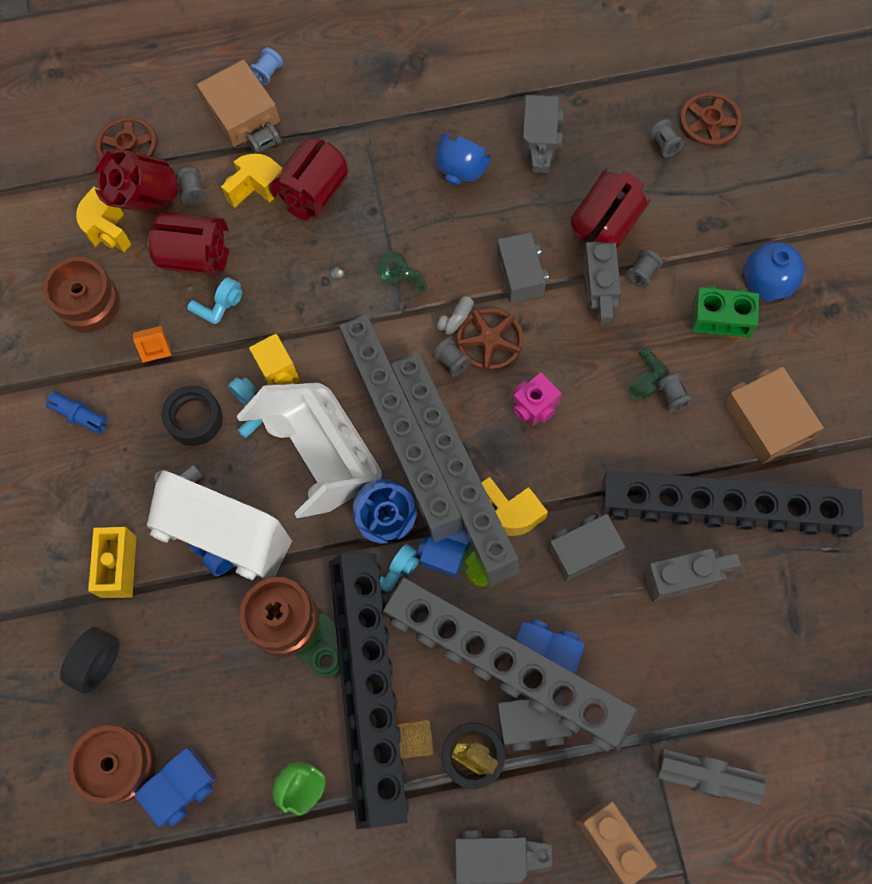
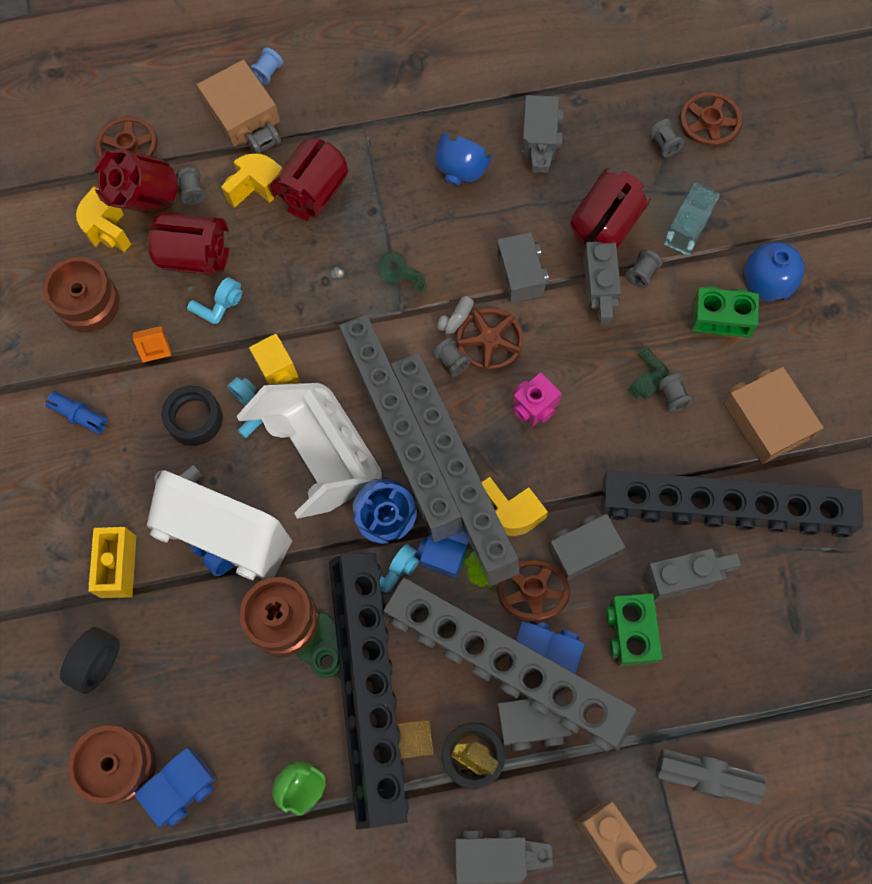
(534, 591): none -> copper wheel
(643, 630): none -> green brick
(692, 218): none -> clear light blue brick

